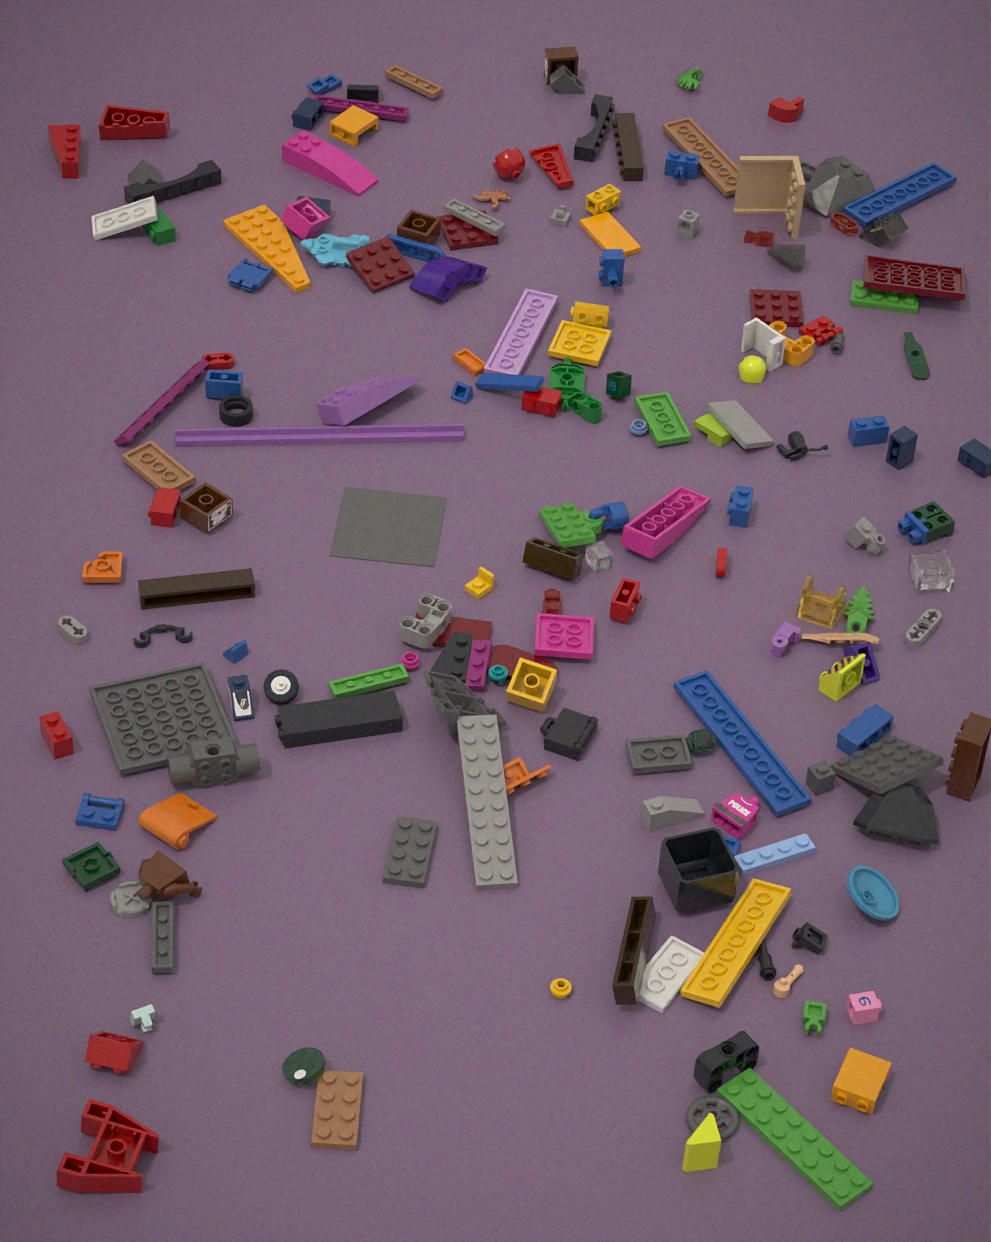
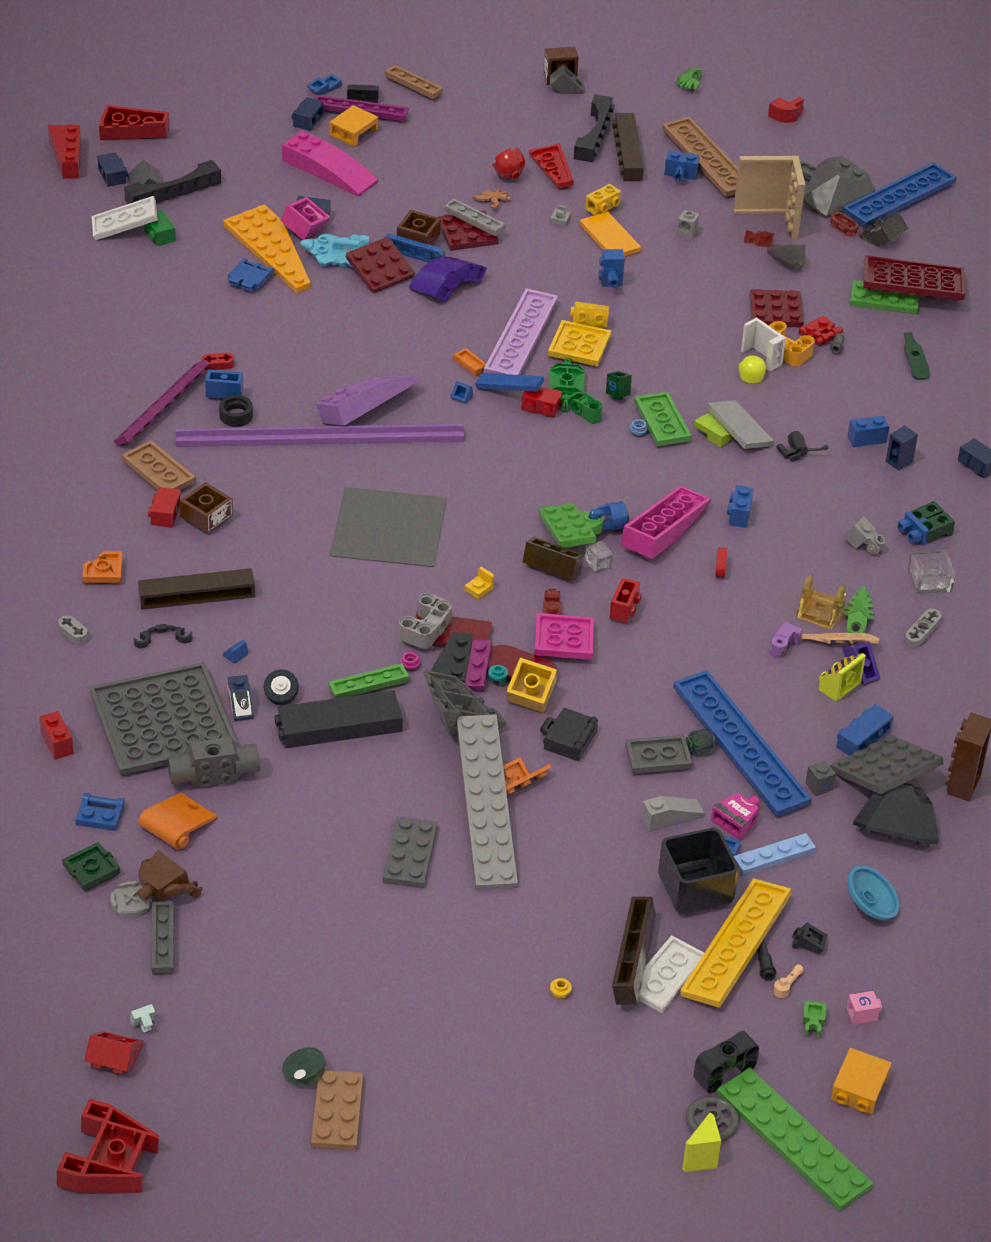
(112, 169): none -> dark blue brick

